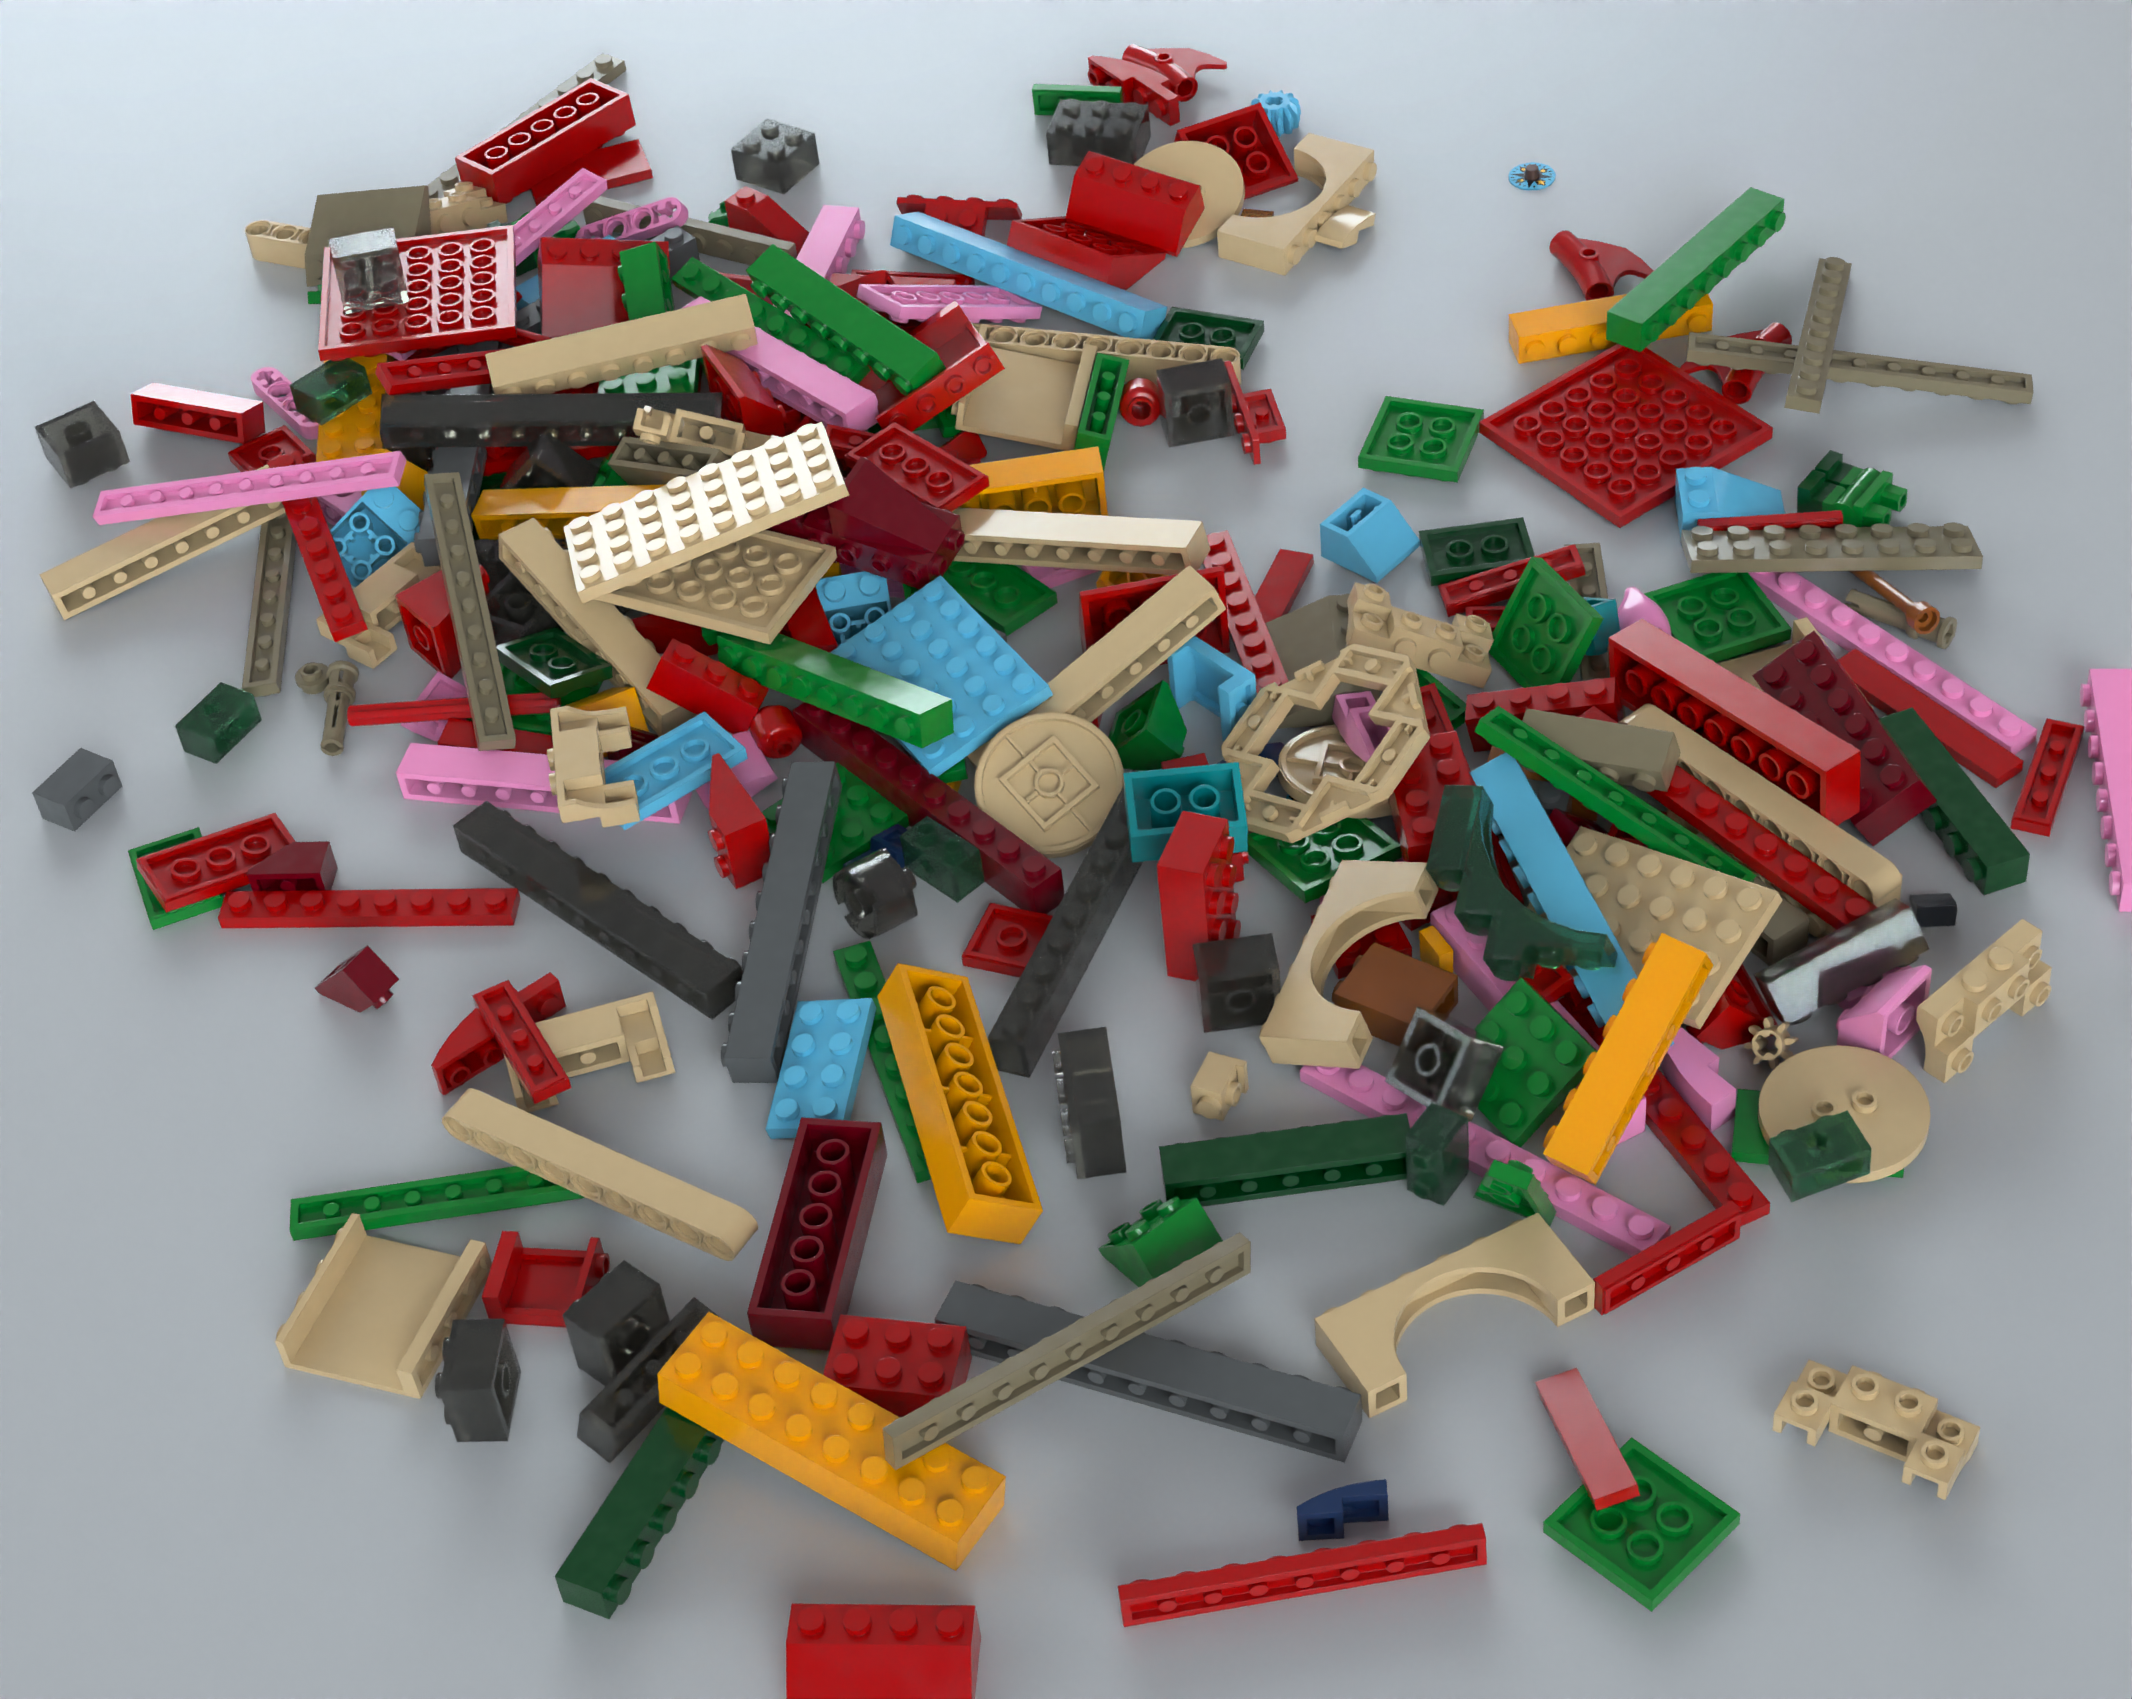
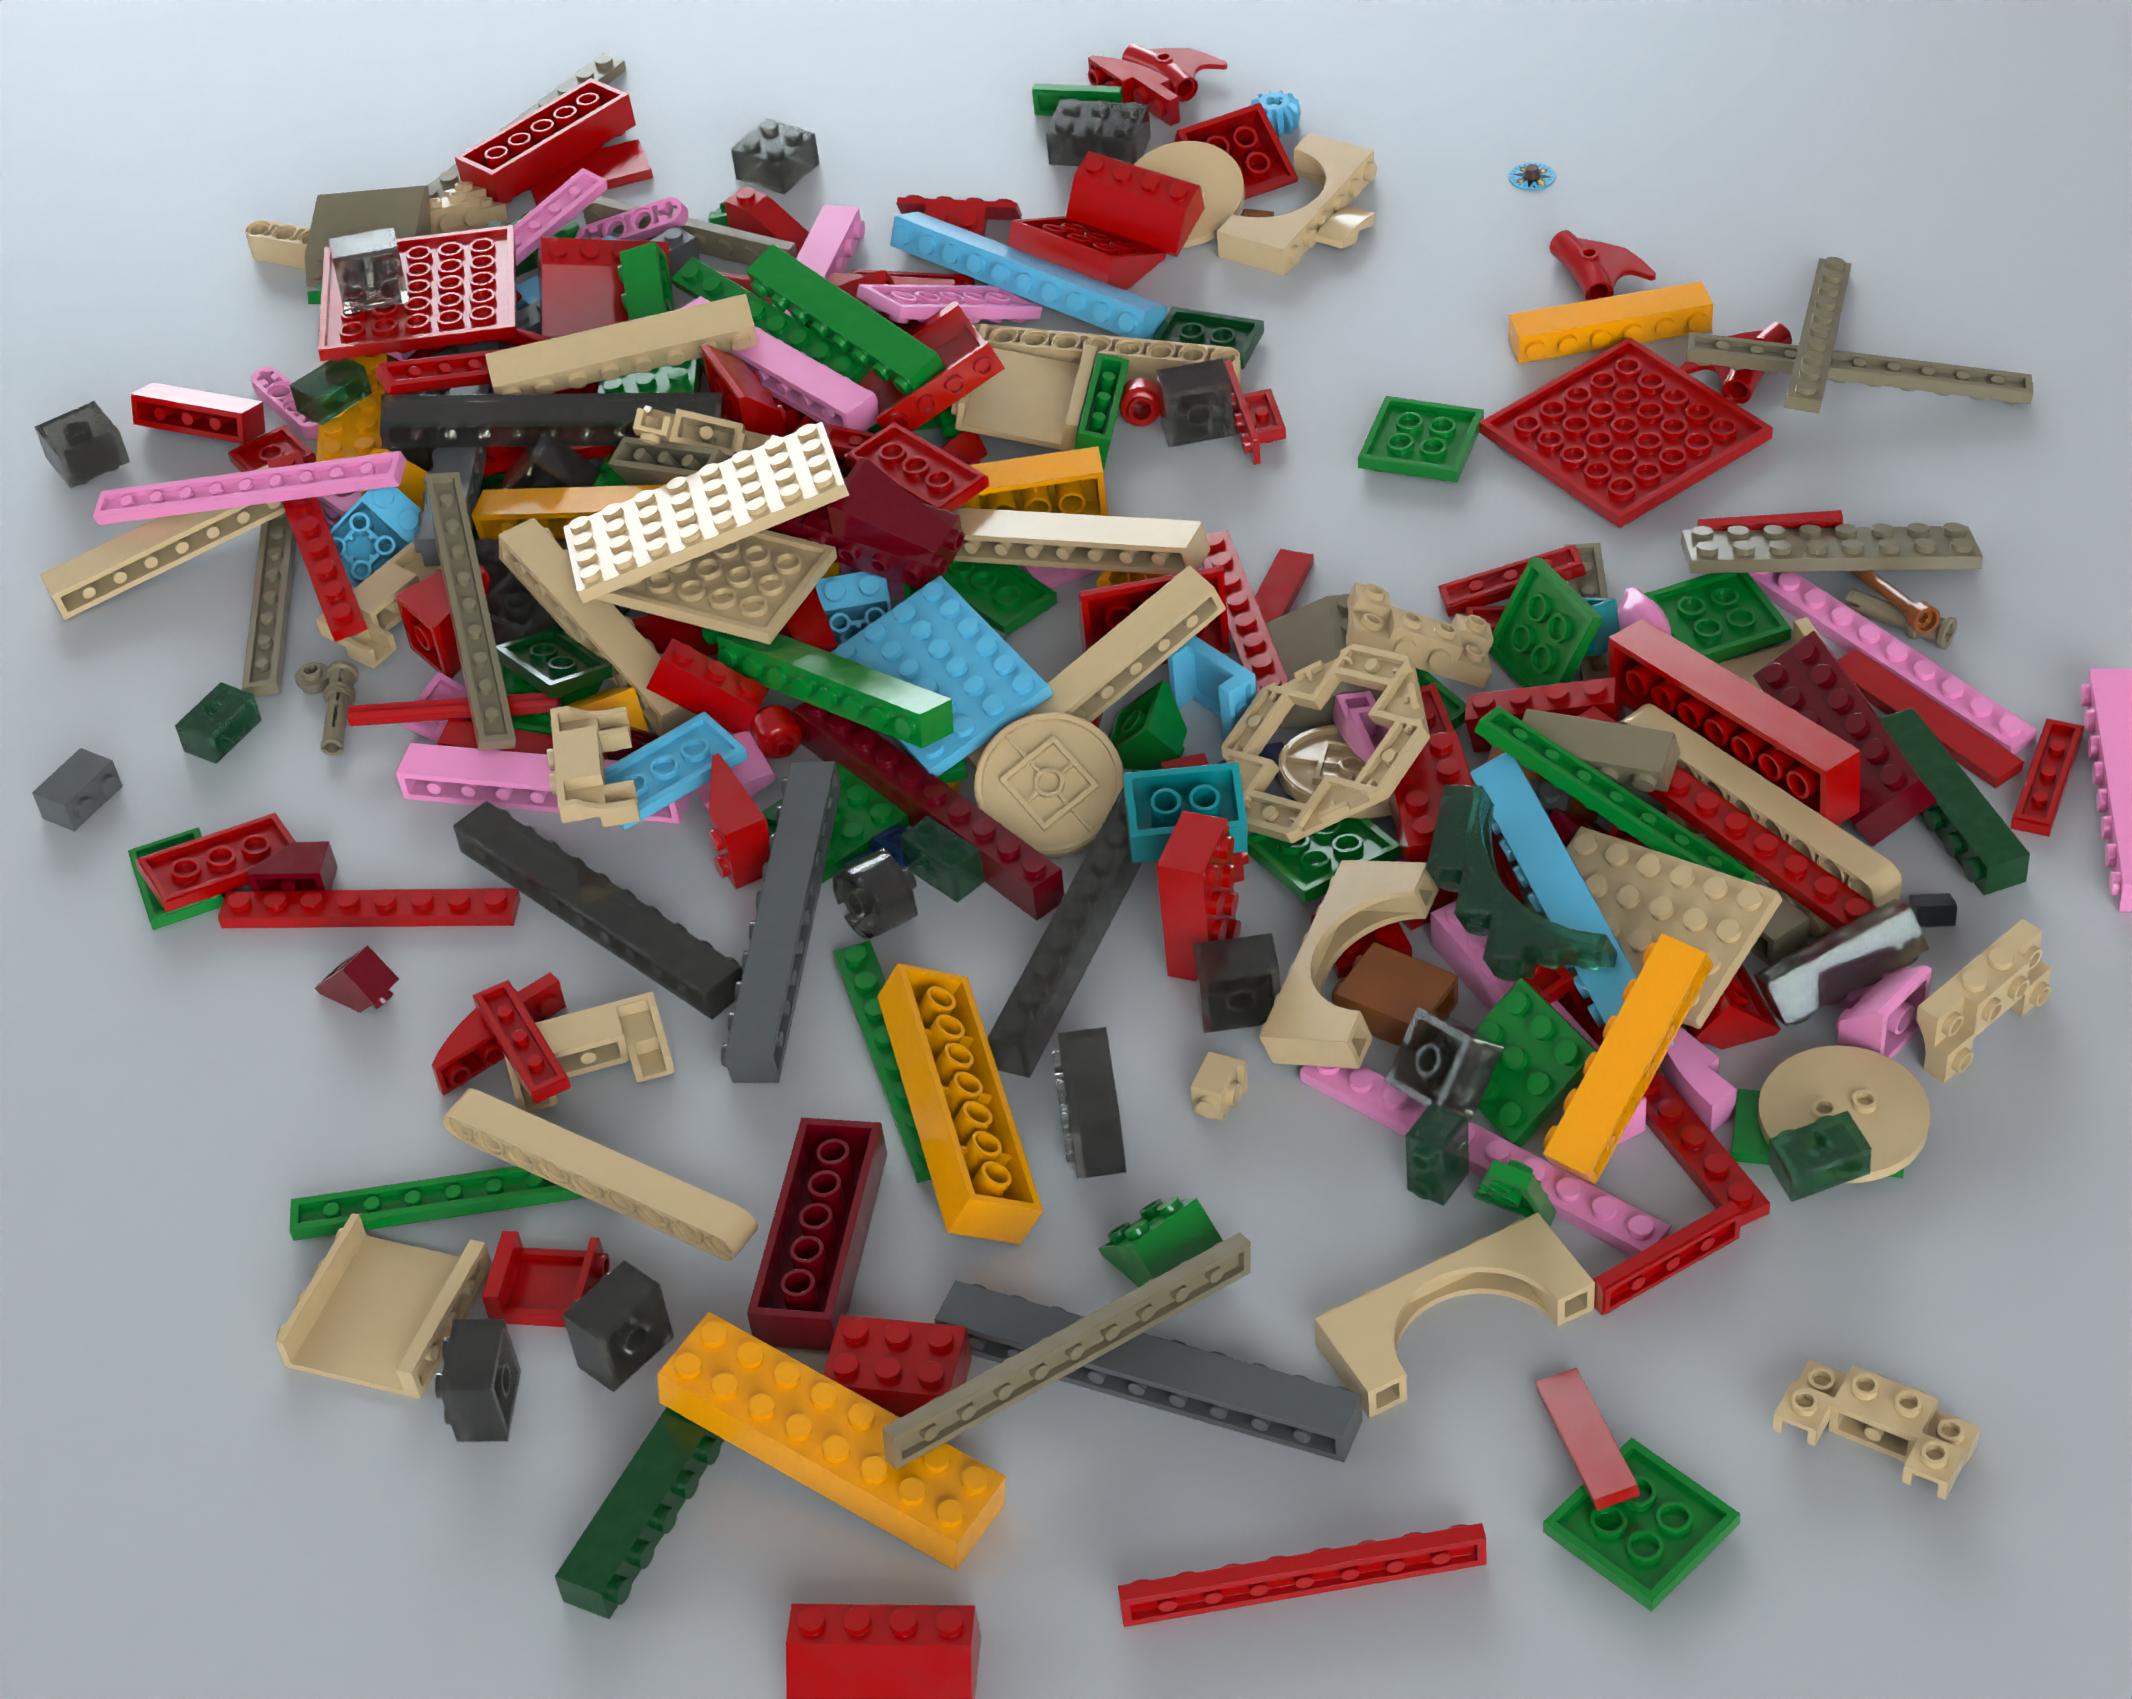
(633, 1394): clear smoke brick -> none
(821, 1063): medium azure plate -> none
(1005, 939): red tile -> none
(1287, 1161): dark green brick -> none
(1326, 1513): dark blue slope -> none
(1367, 536): medium azure slope -> none
(1435, 949): light orange tile -> none
(1473, 548): dark green plate -> none
(1695, 269): green brick -> none
(1719, 494): medium azure slope -> none
(1760, 1042): tan gear -> none
(1860, 493): green hips -> none

